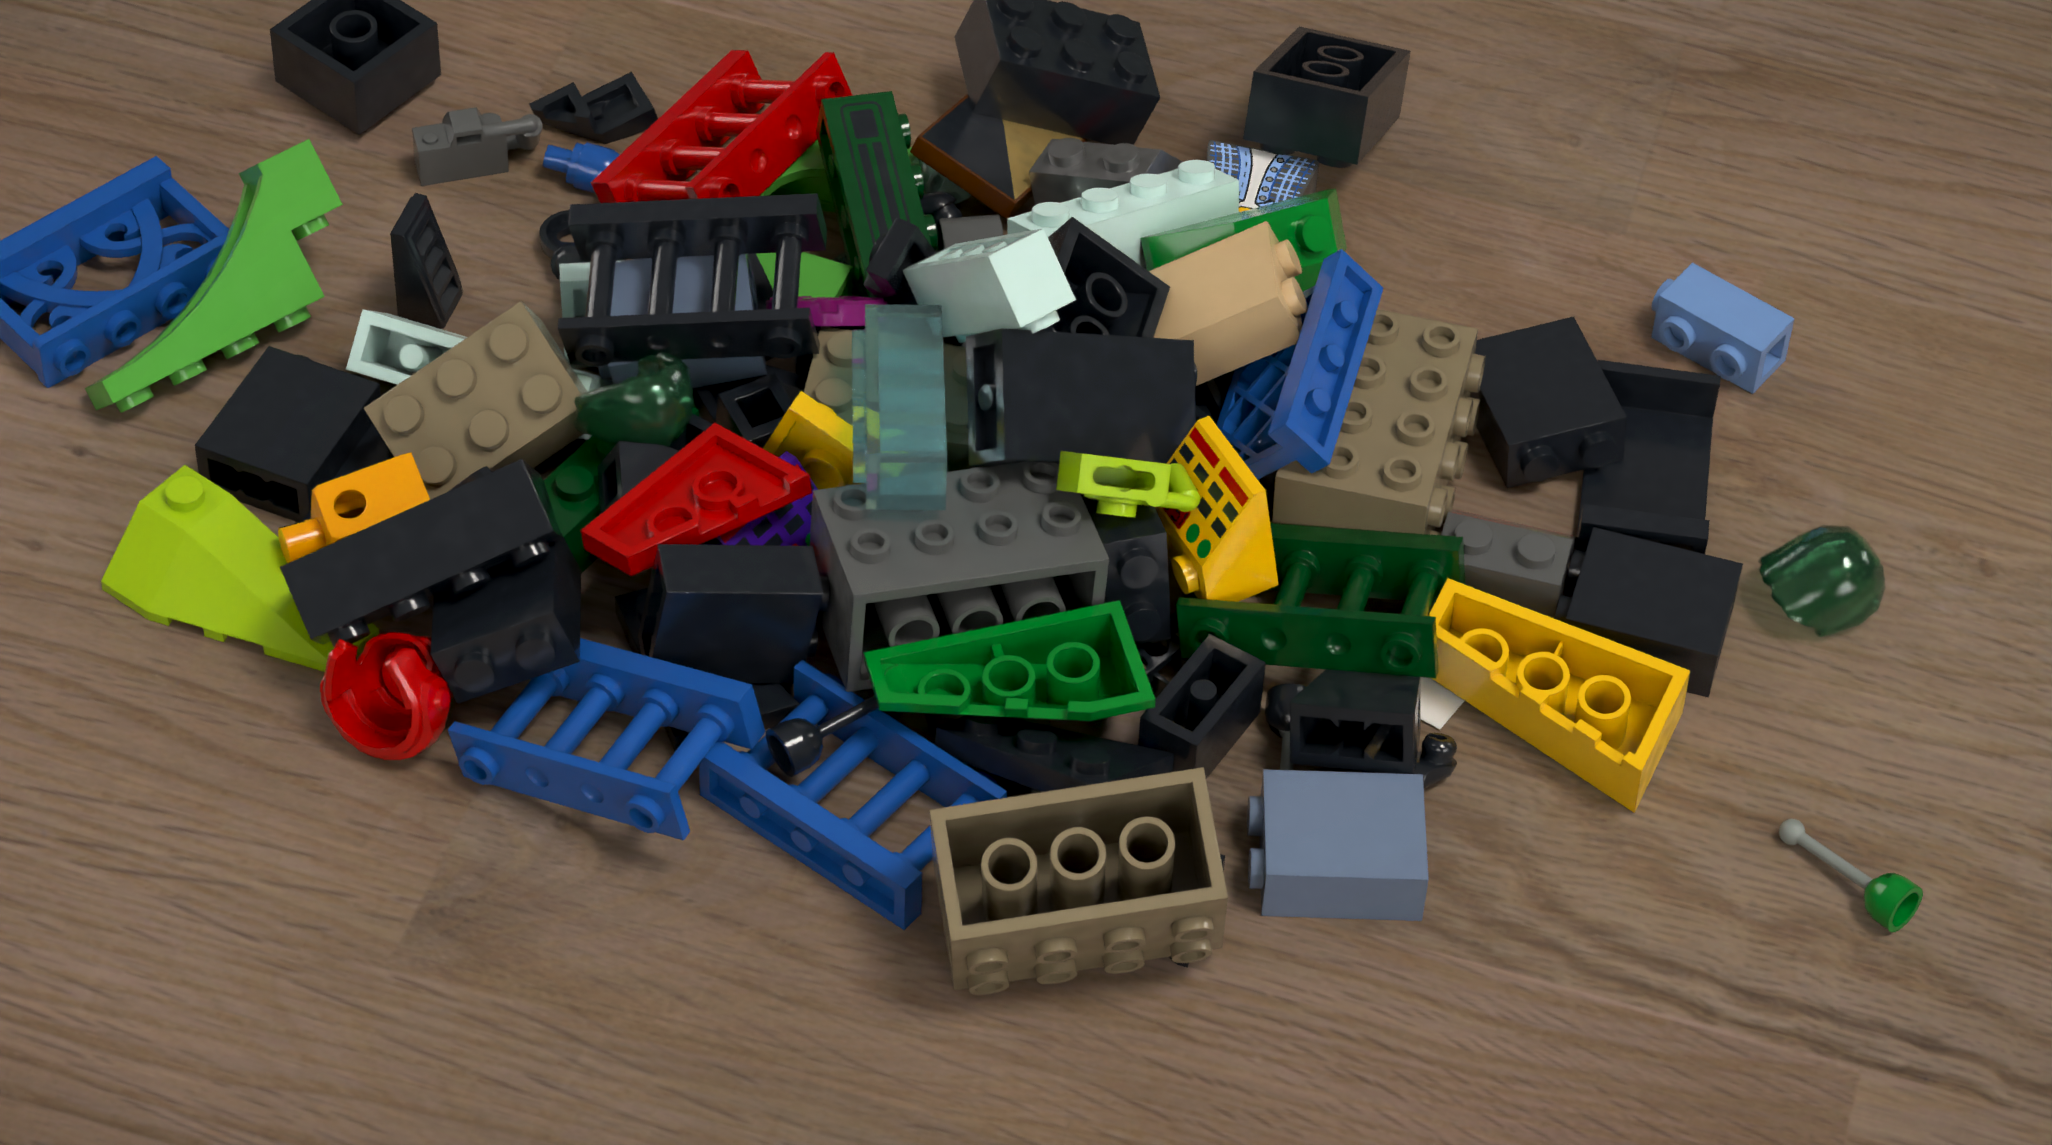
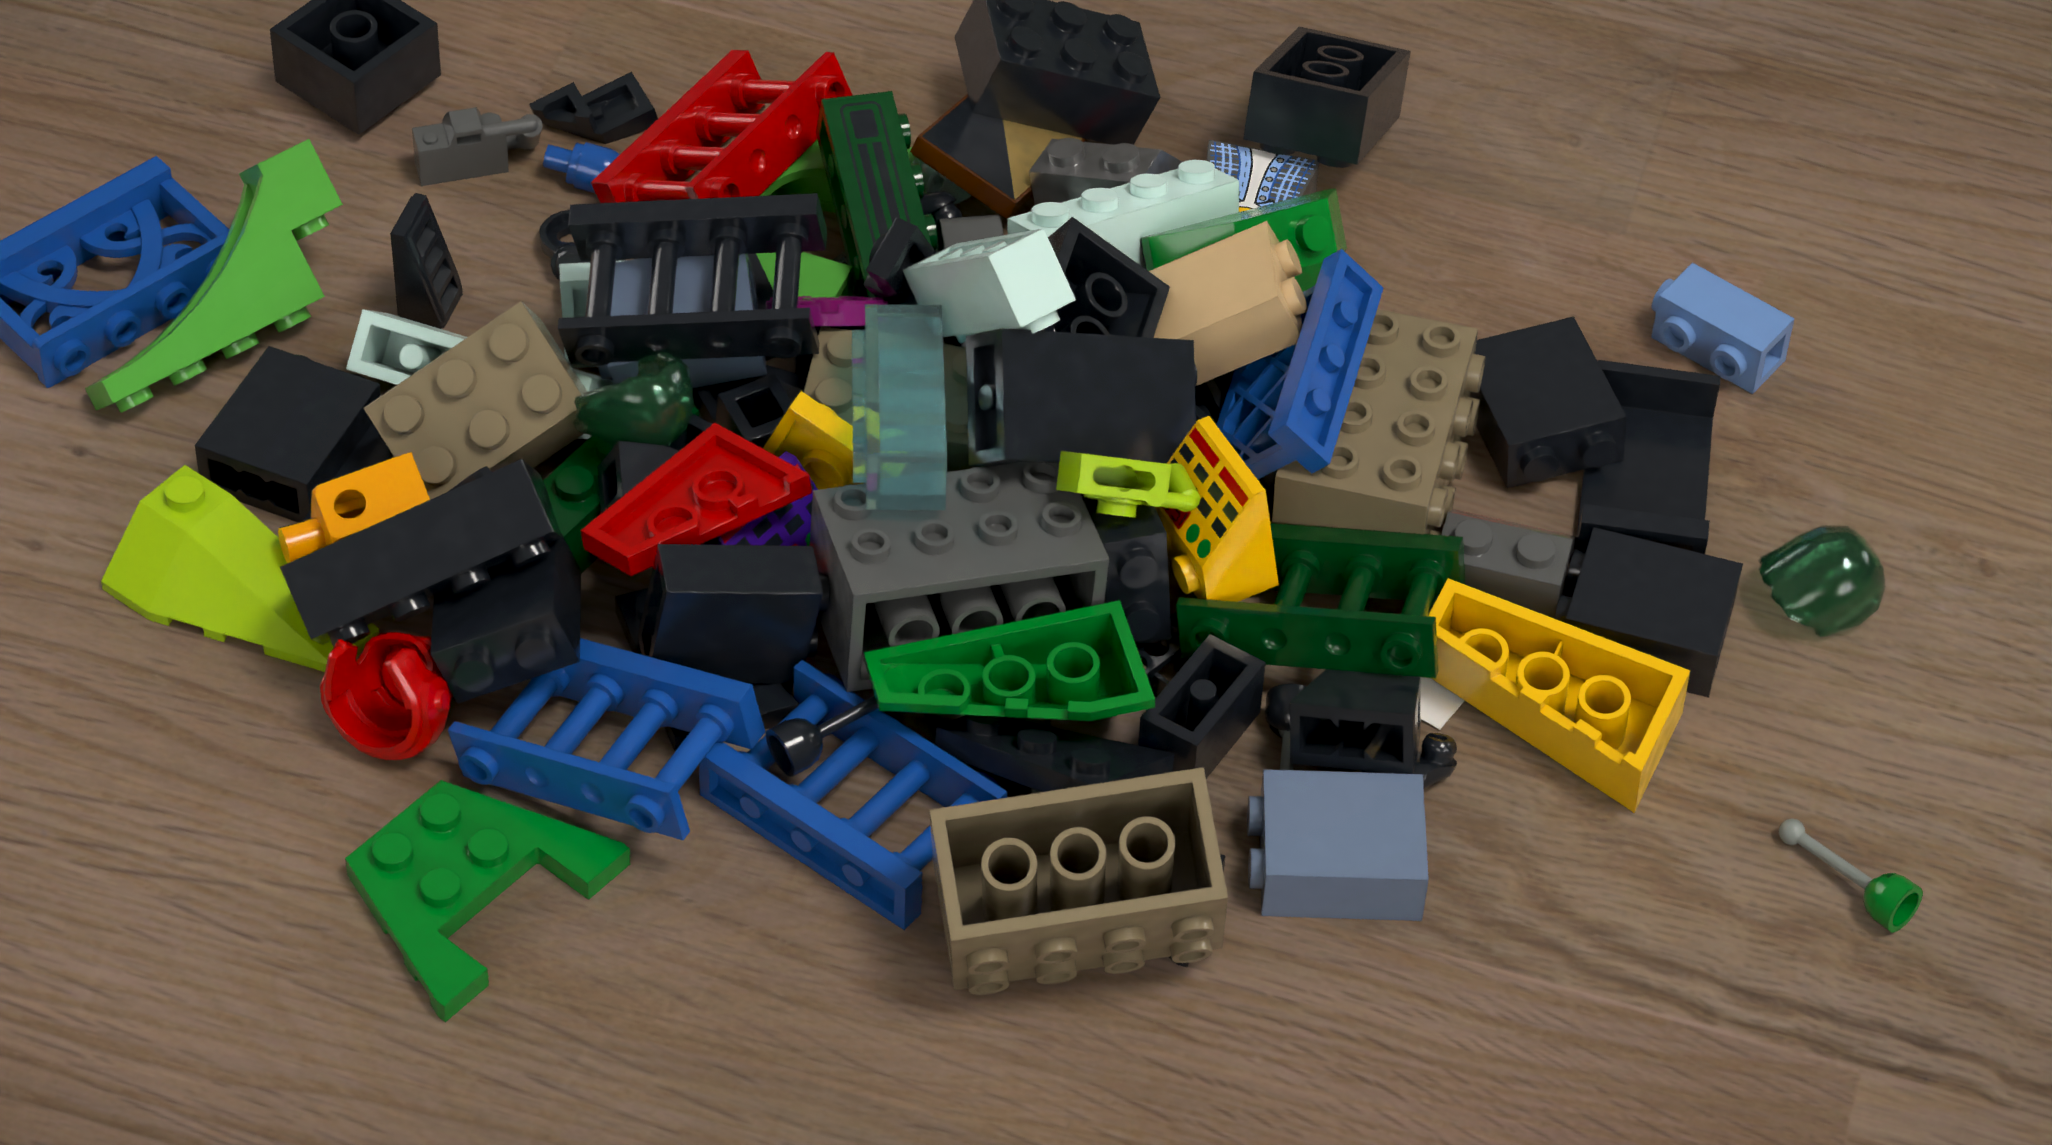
(450, 861): none -> green wing

